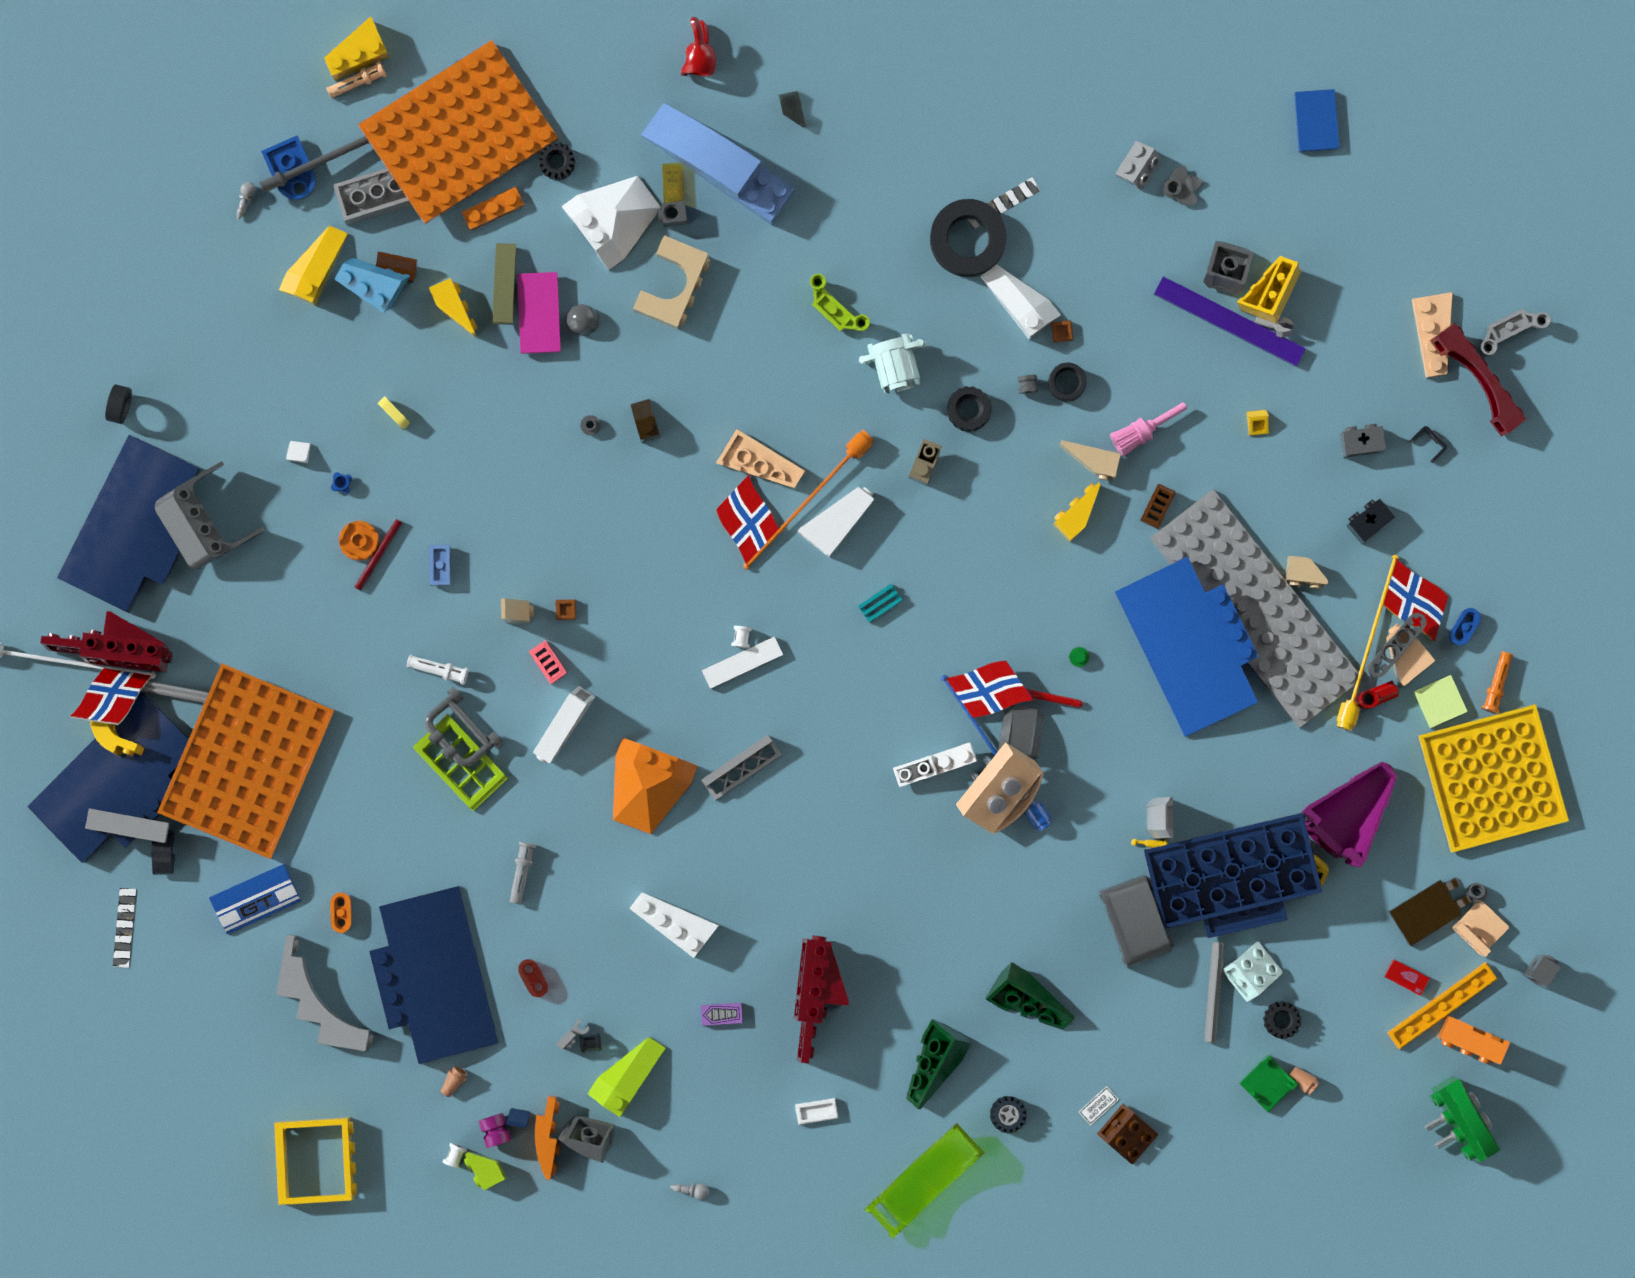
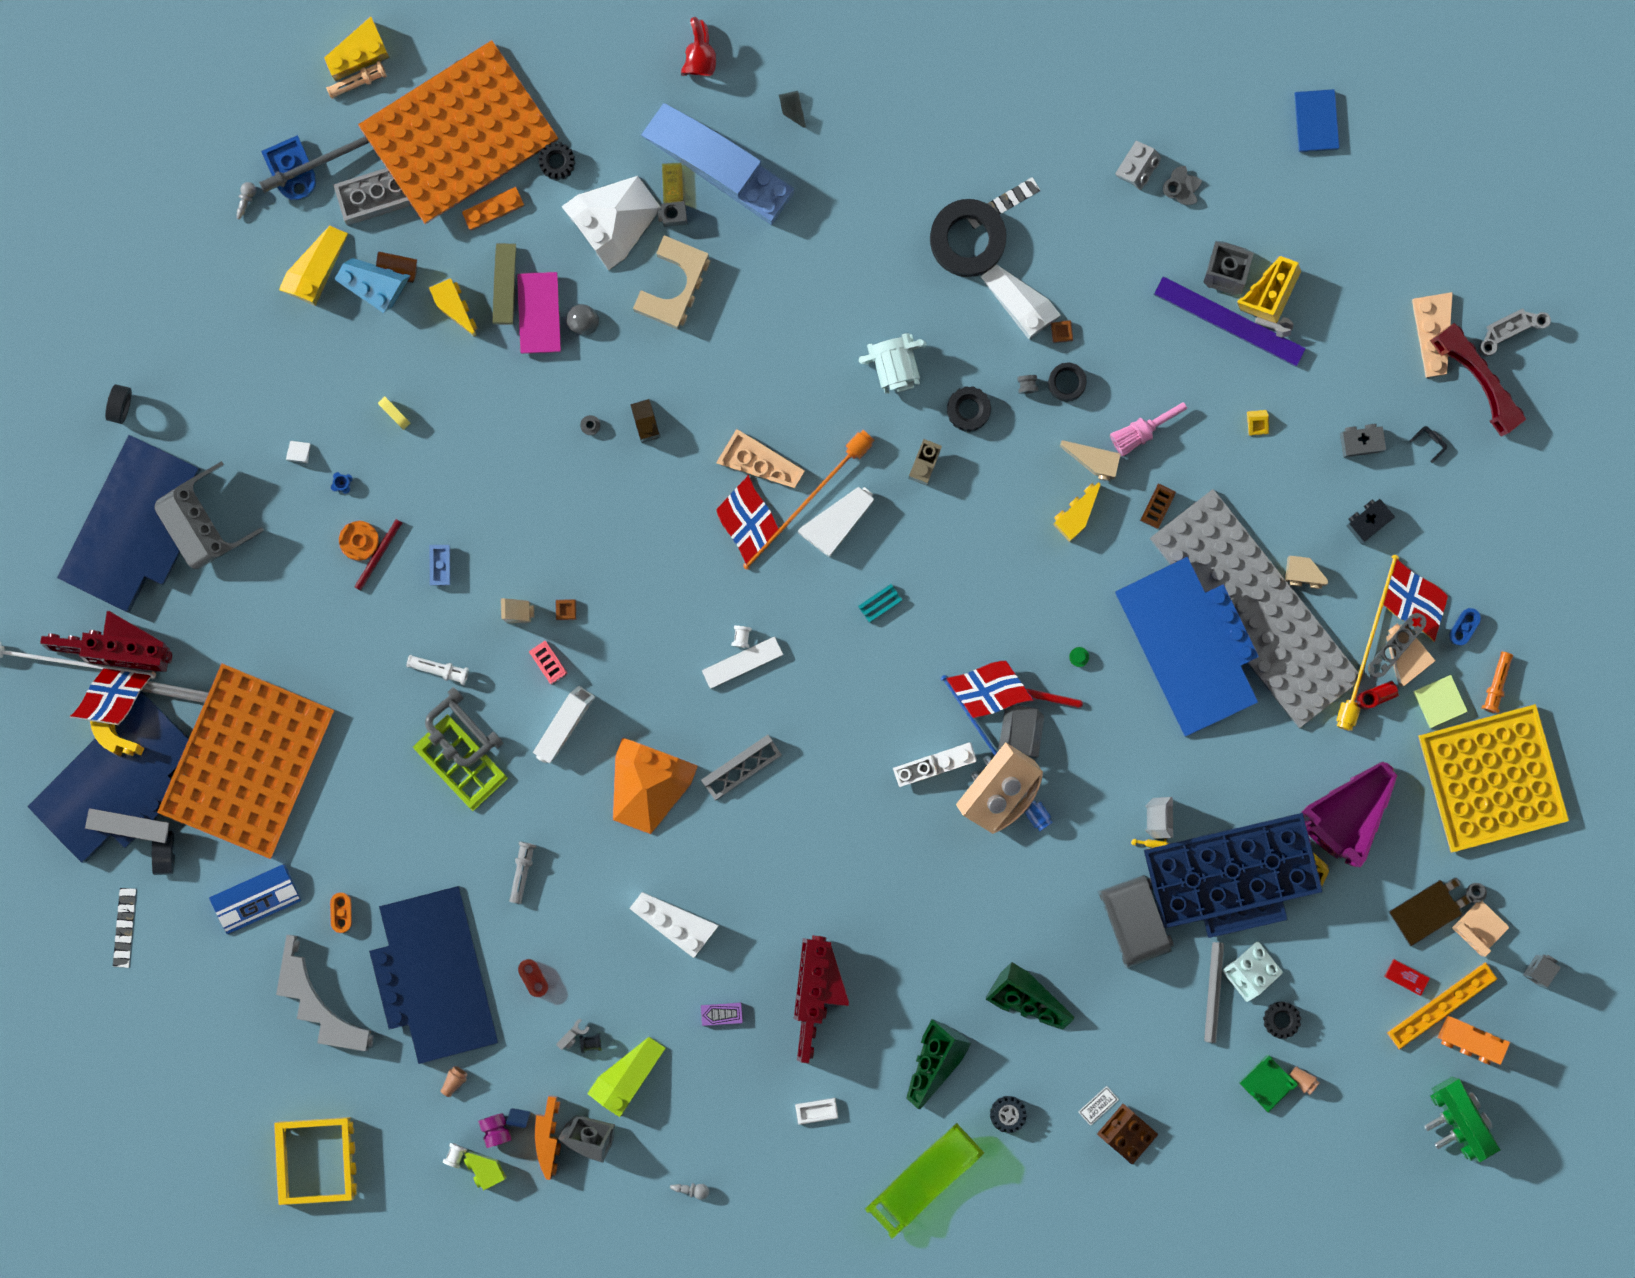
(833, 310): lime plate -> none

